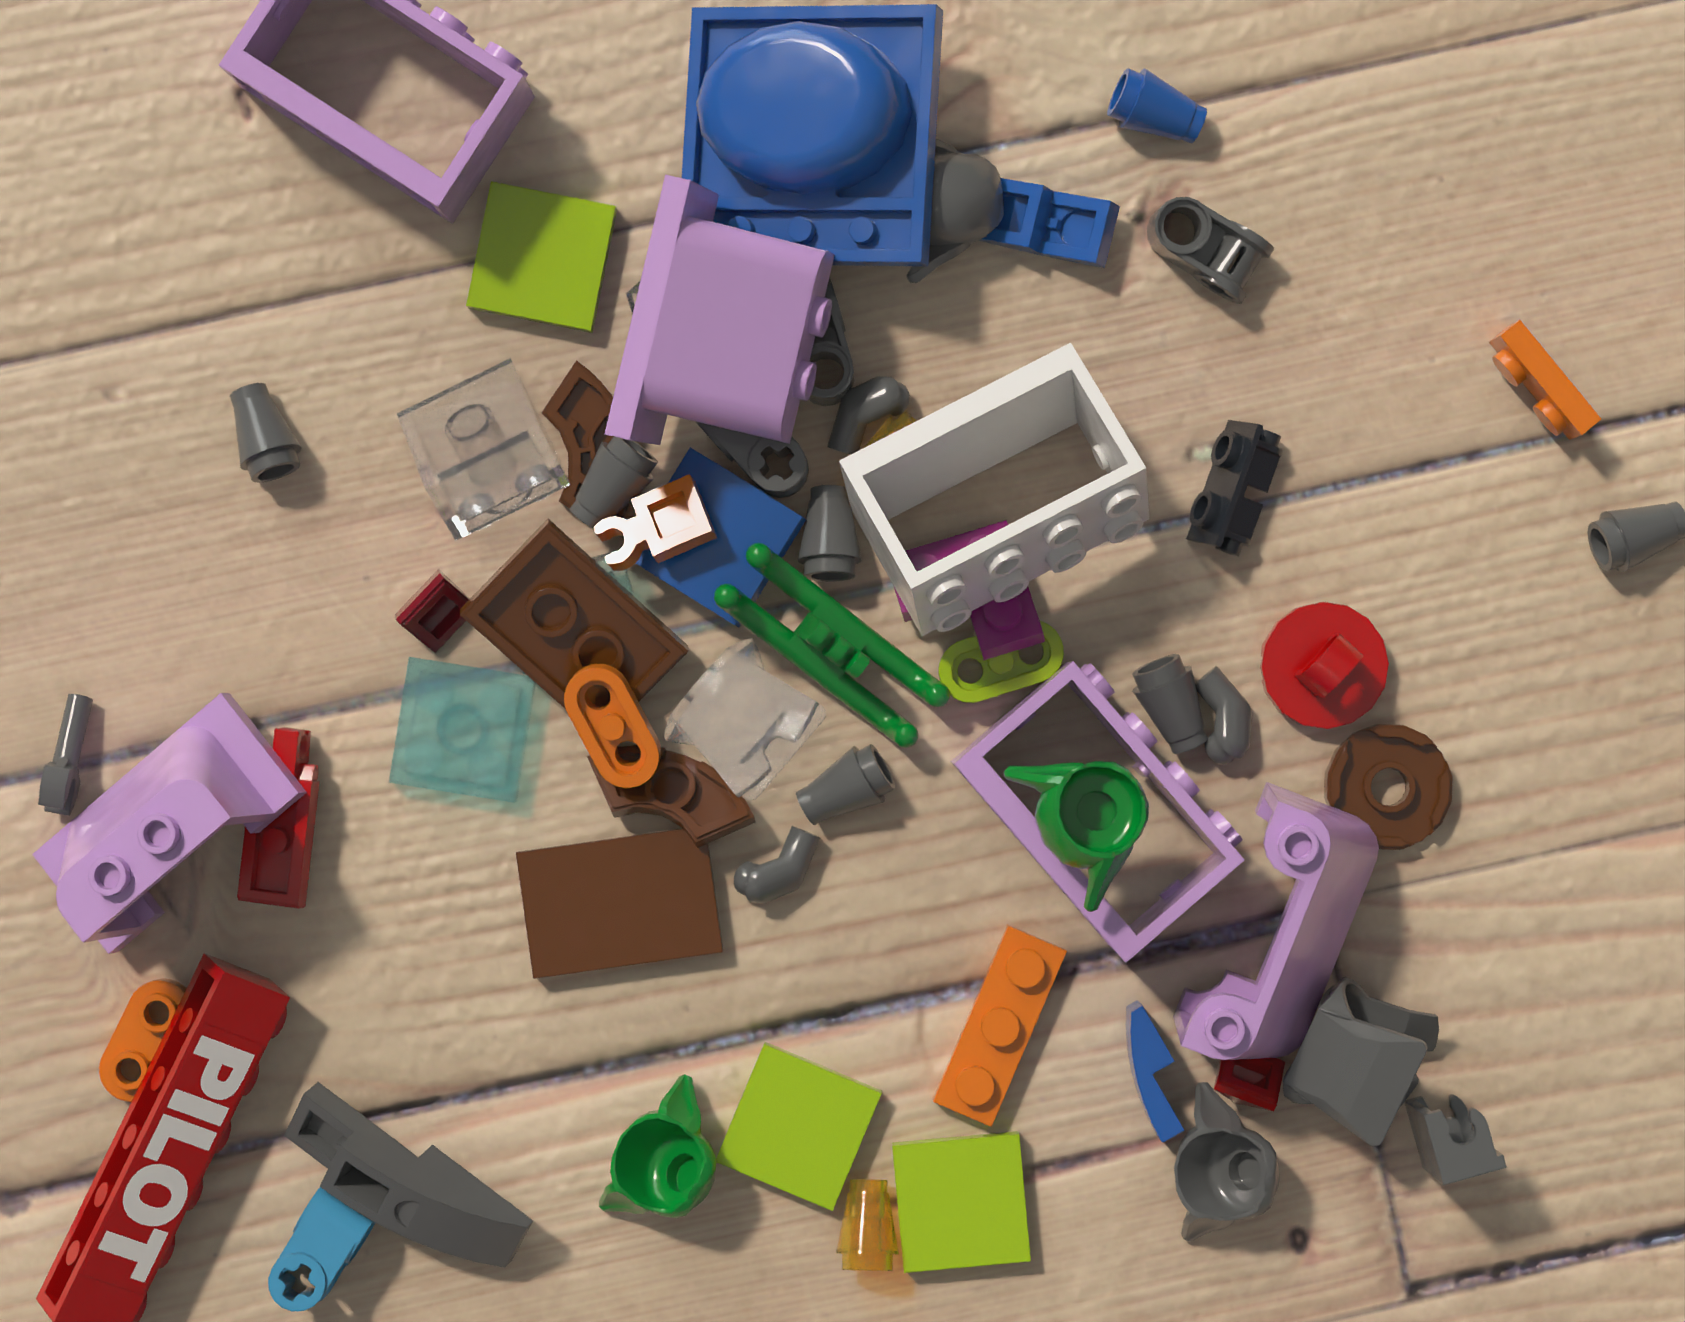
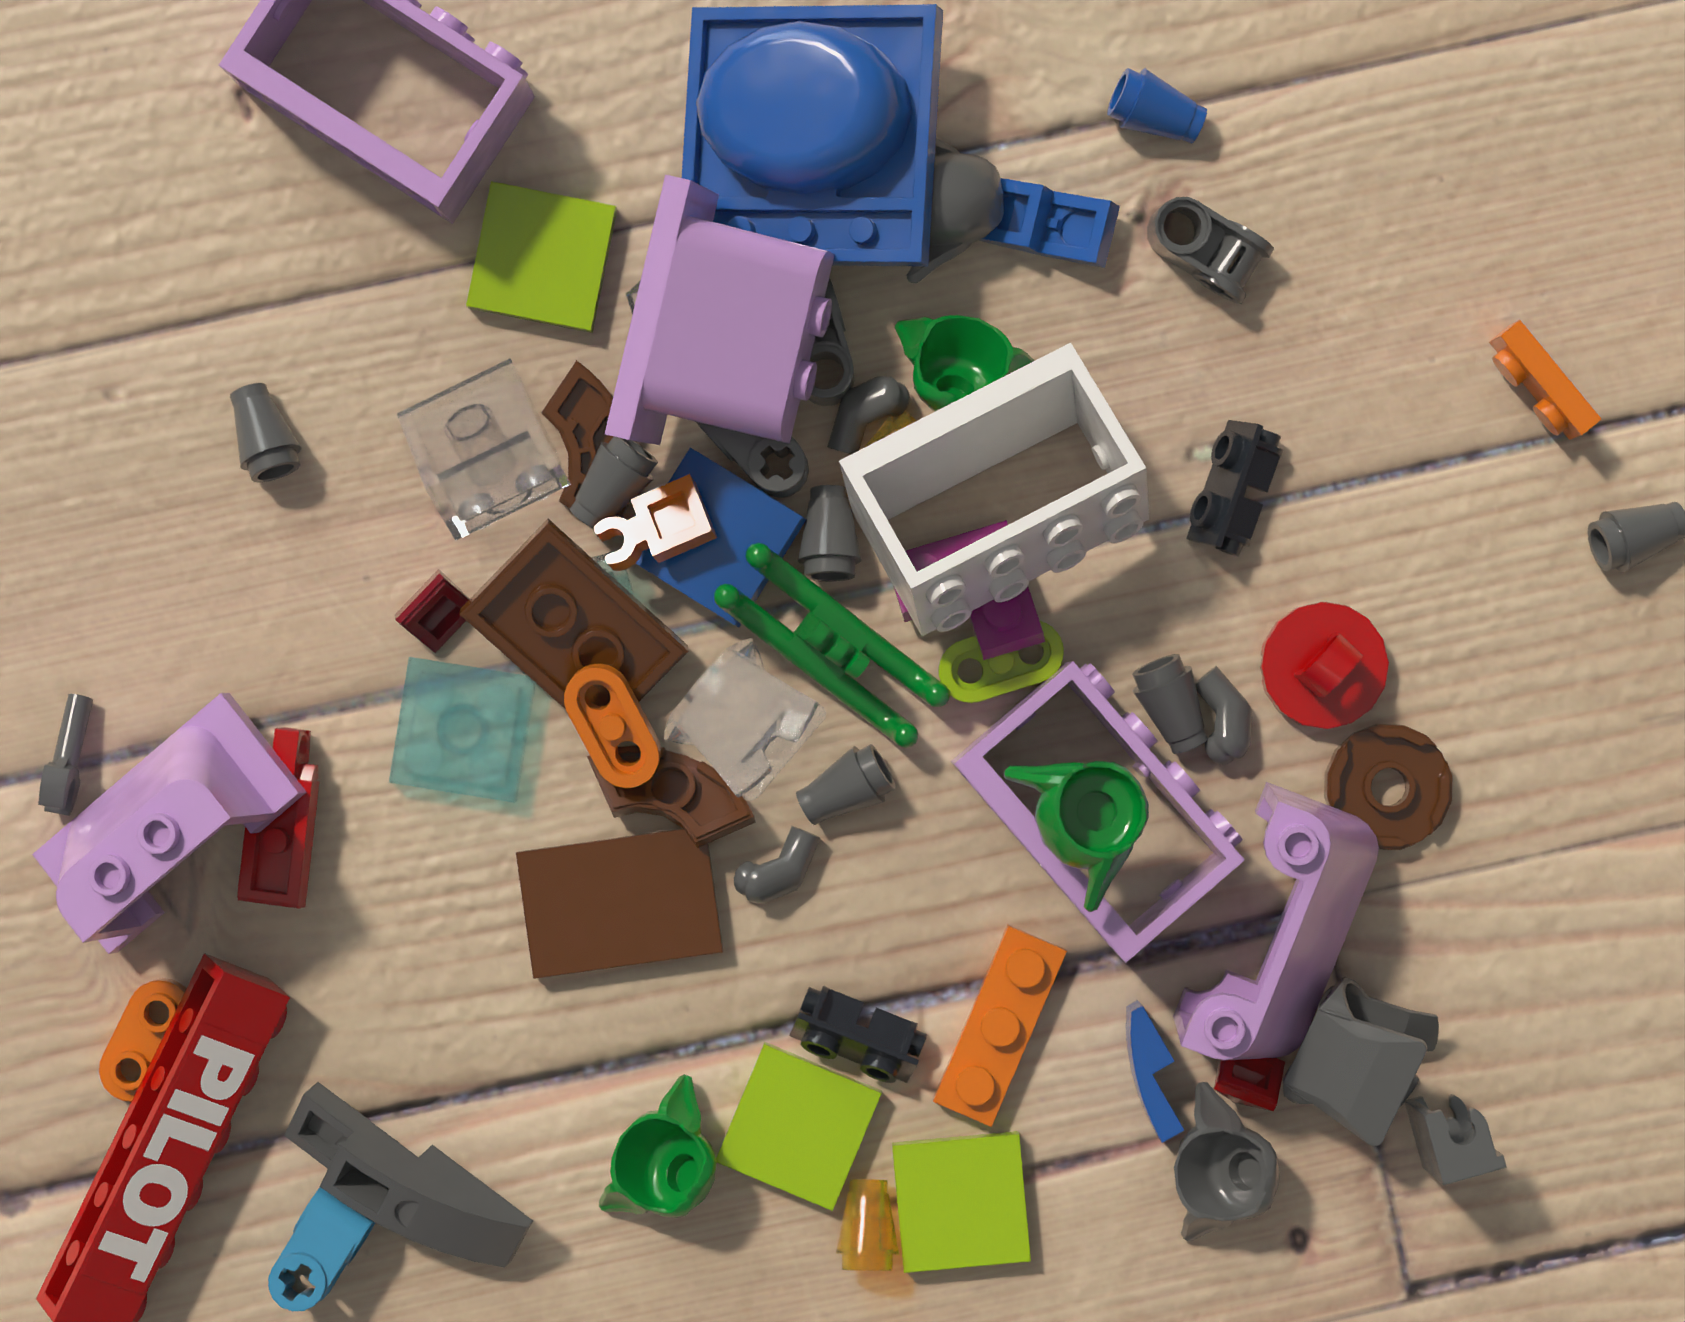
(834, 1032): none -> black hinge
(956, 356): none -> green piece

